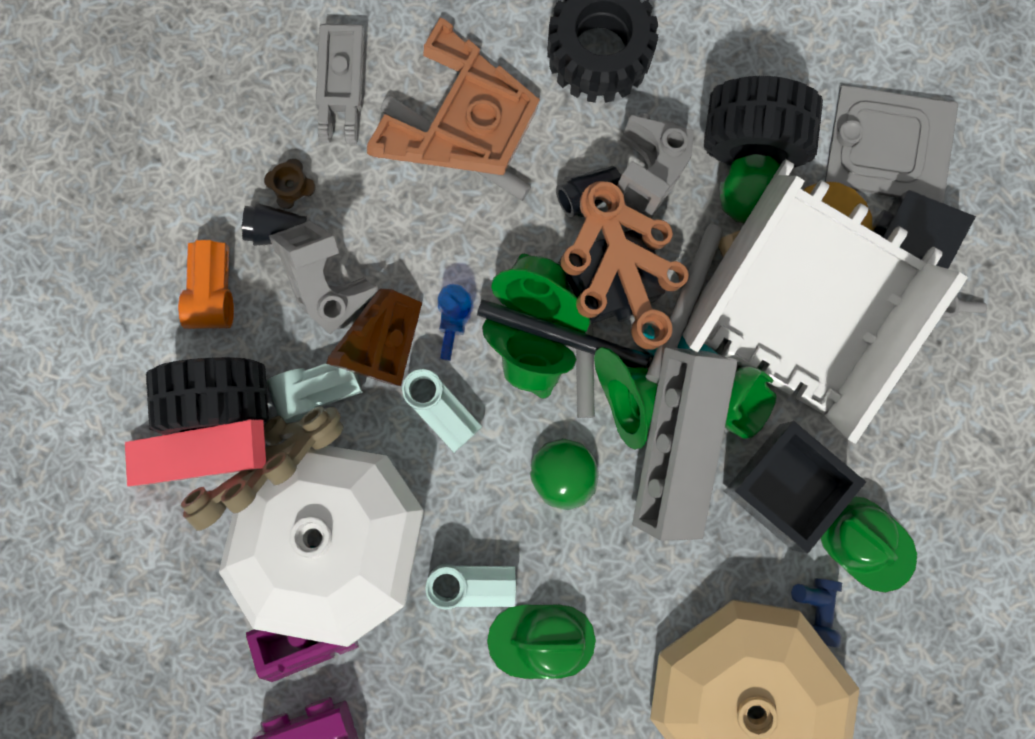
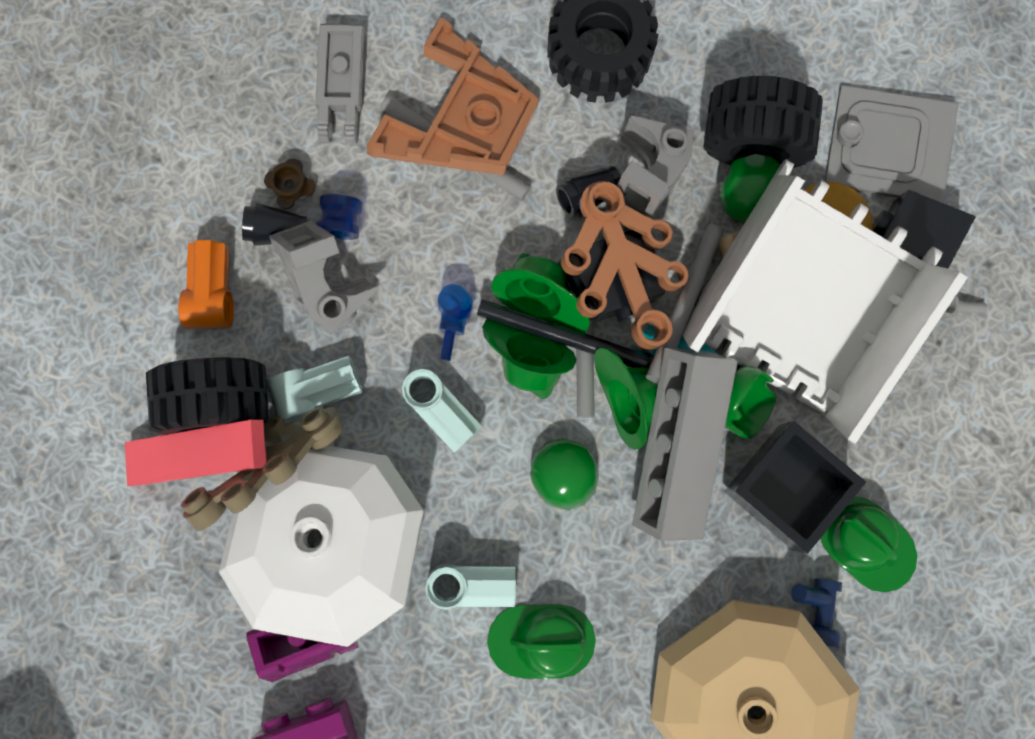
(340, 215): none -> clear blue wheel
(379, 338): reddish brown wing -> none

